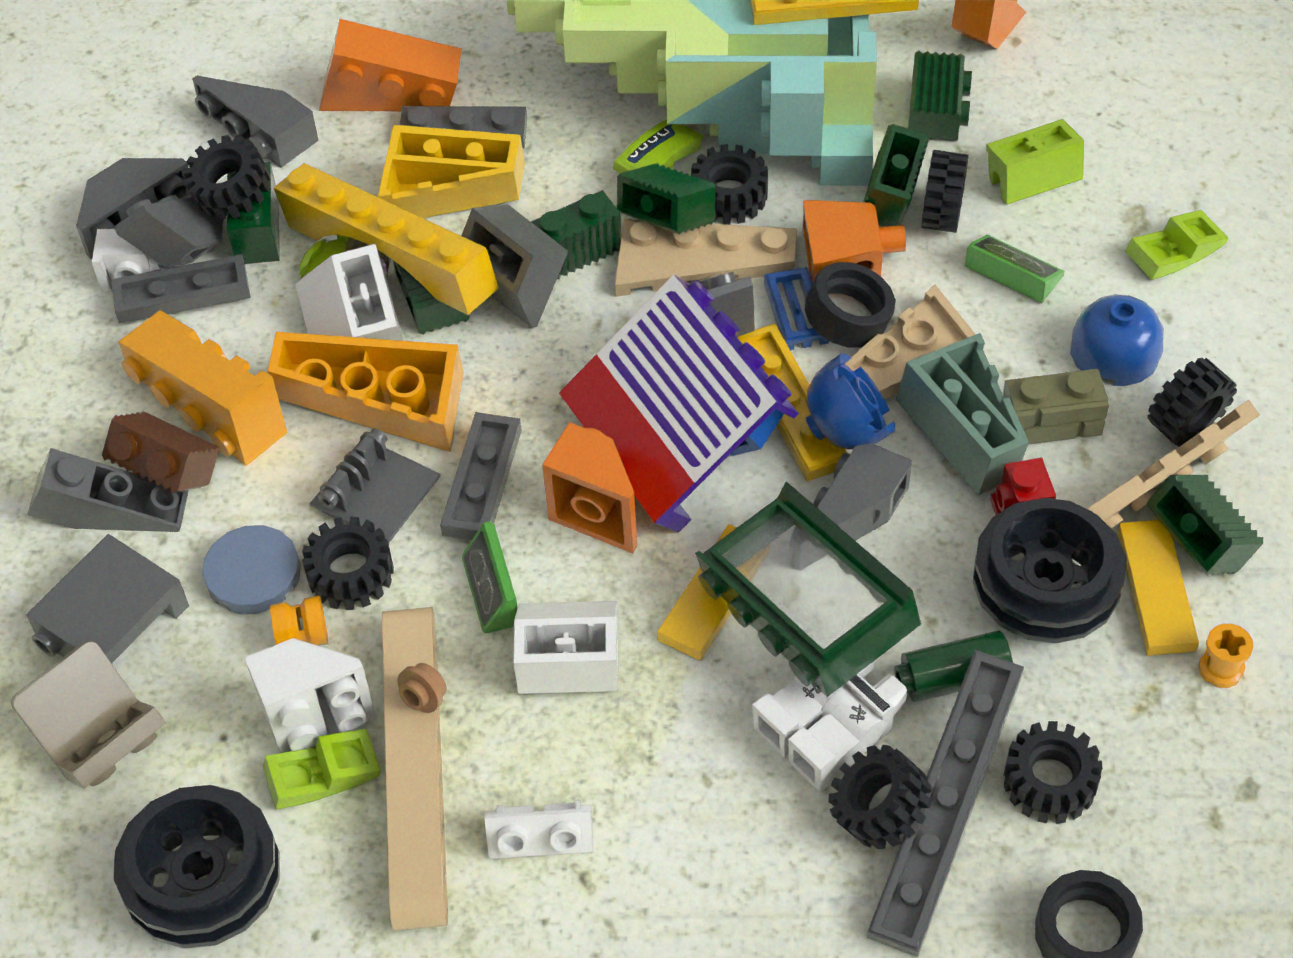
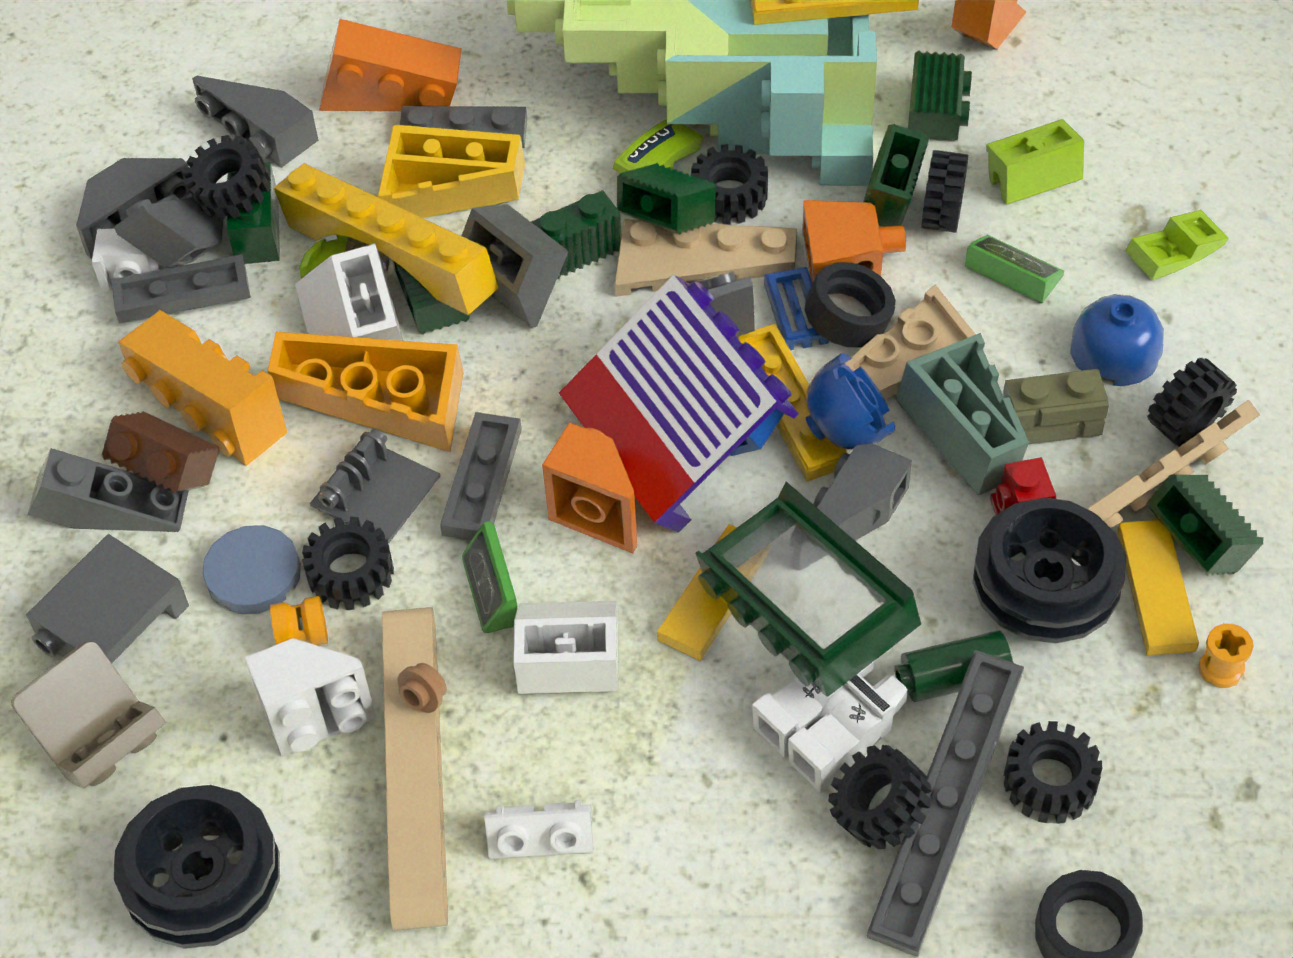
(329, 768): lime slope -> none

